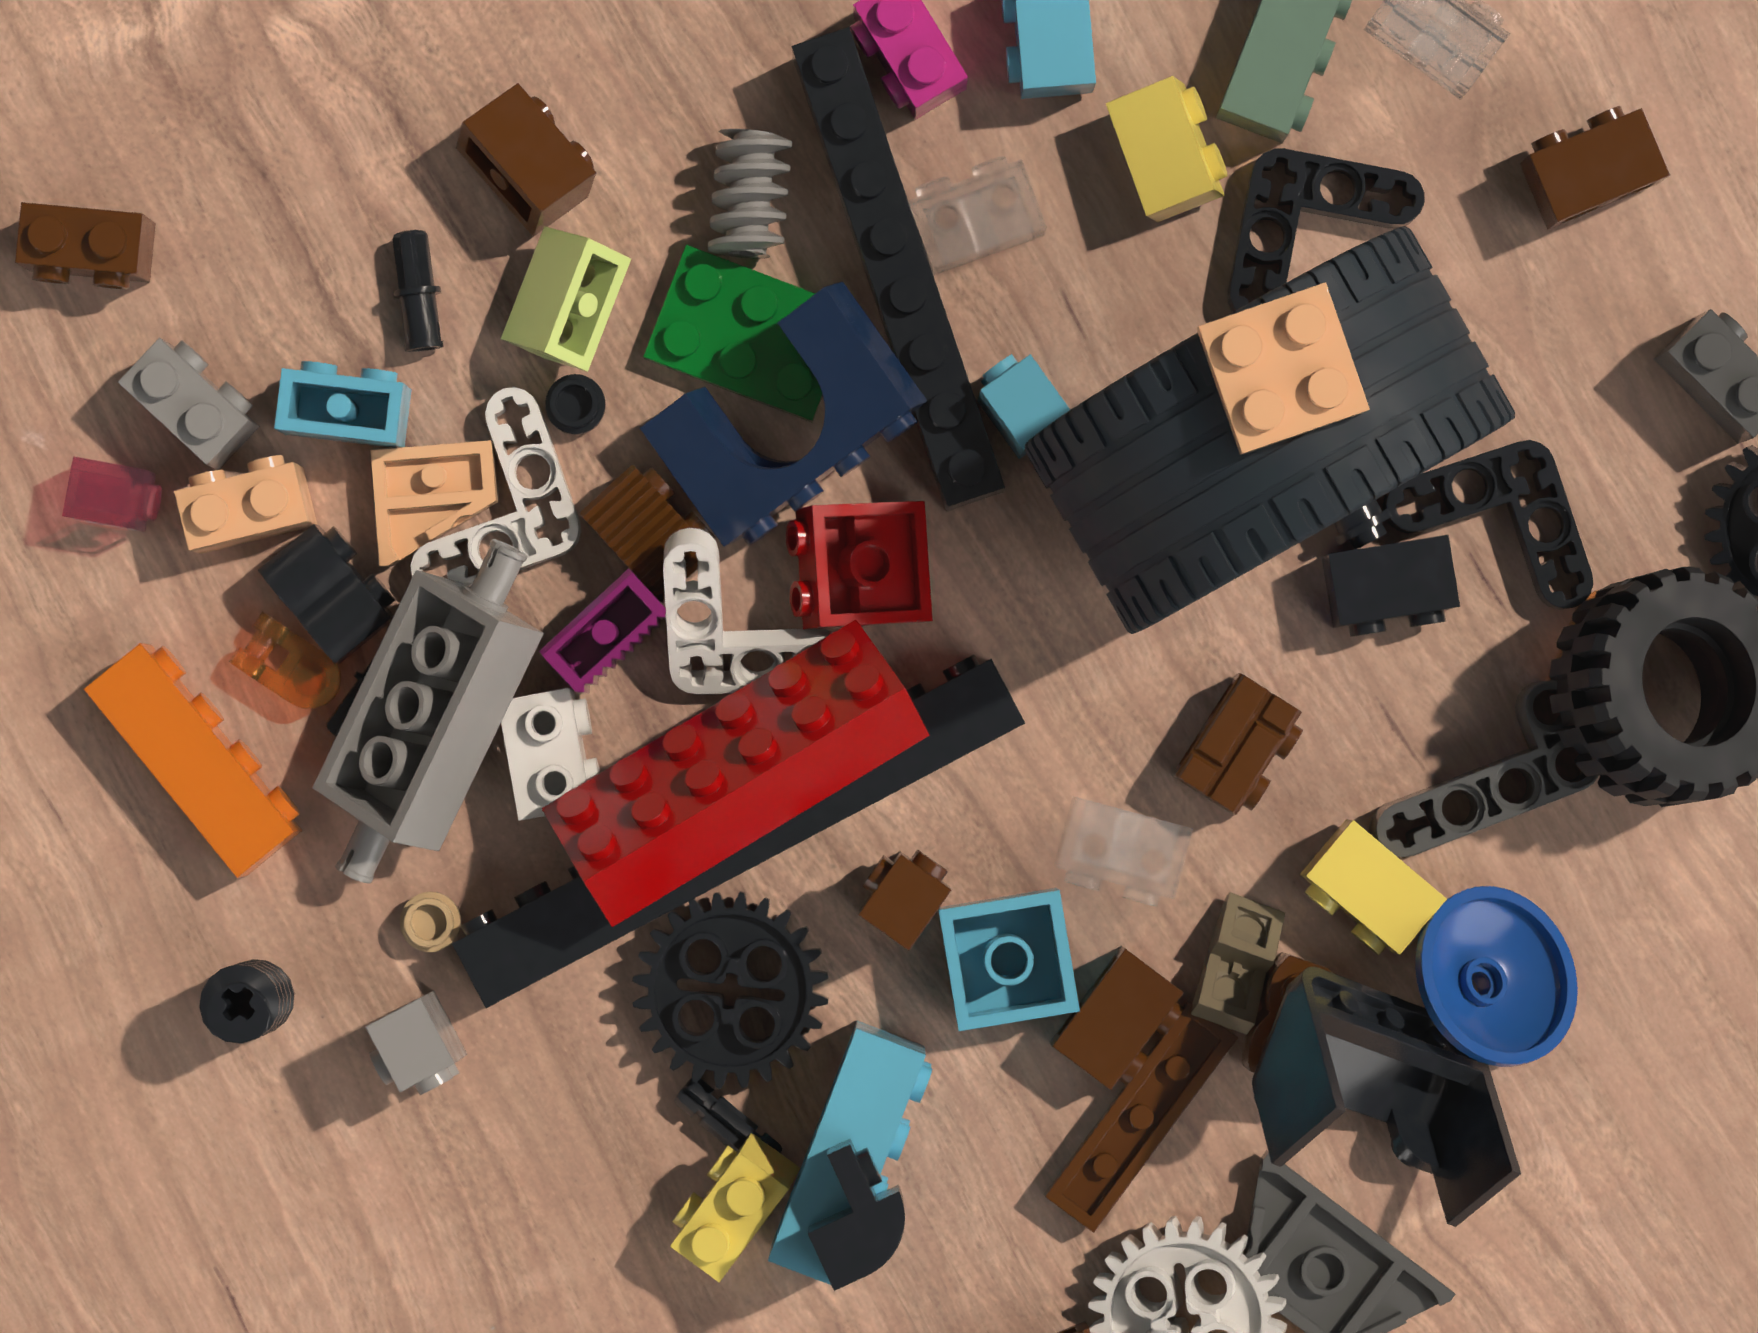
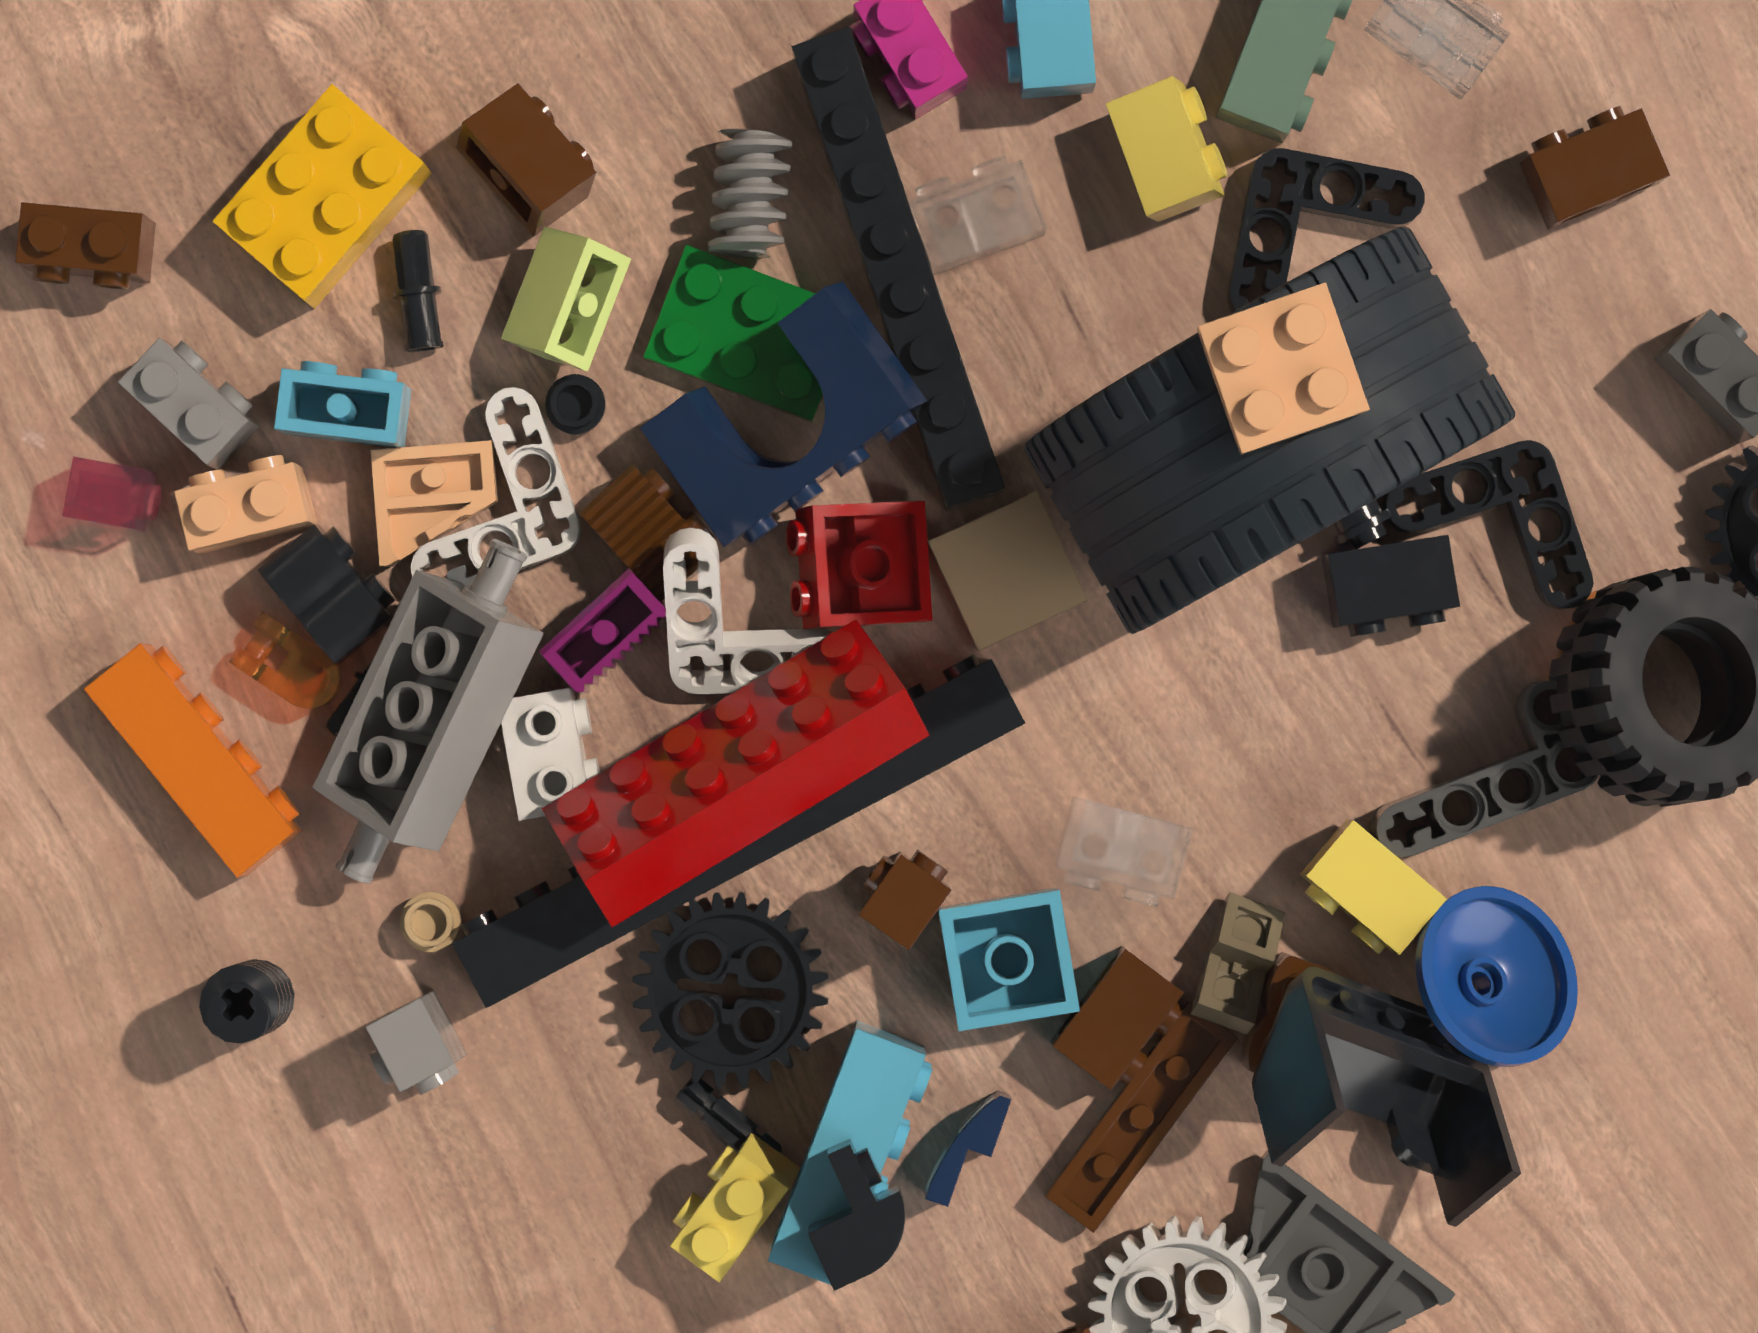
(323, 196): none -> yellow brick
(977, 1134): none -> dark blue slope
(1007, 570): none -> tan tile
(1020, 400): medium azure brick -> none
(1238, 745): reddish brown brick -> none

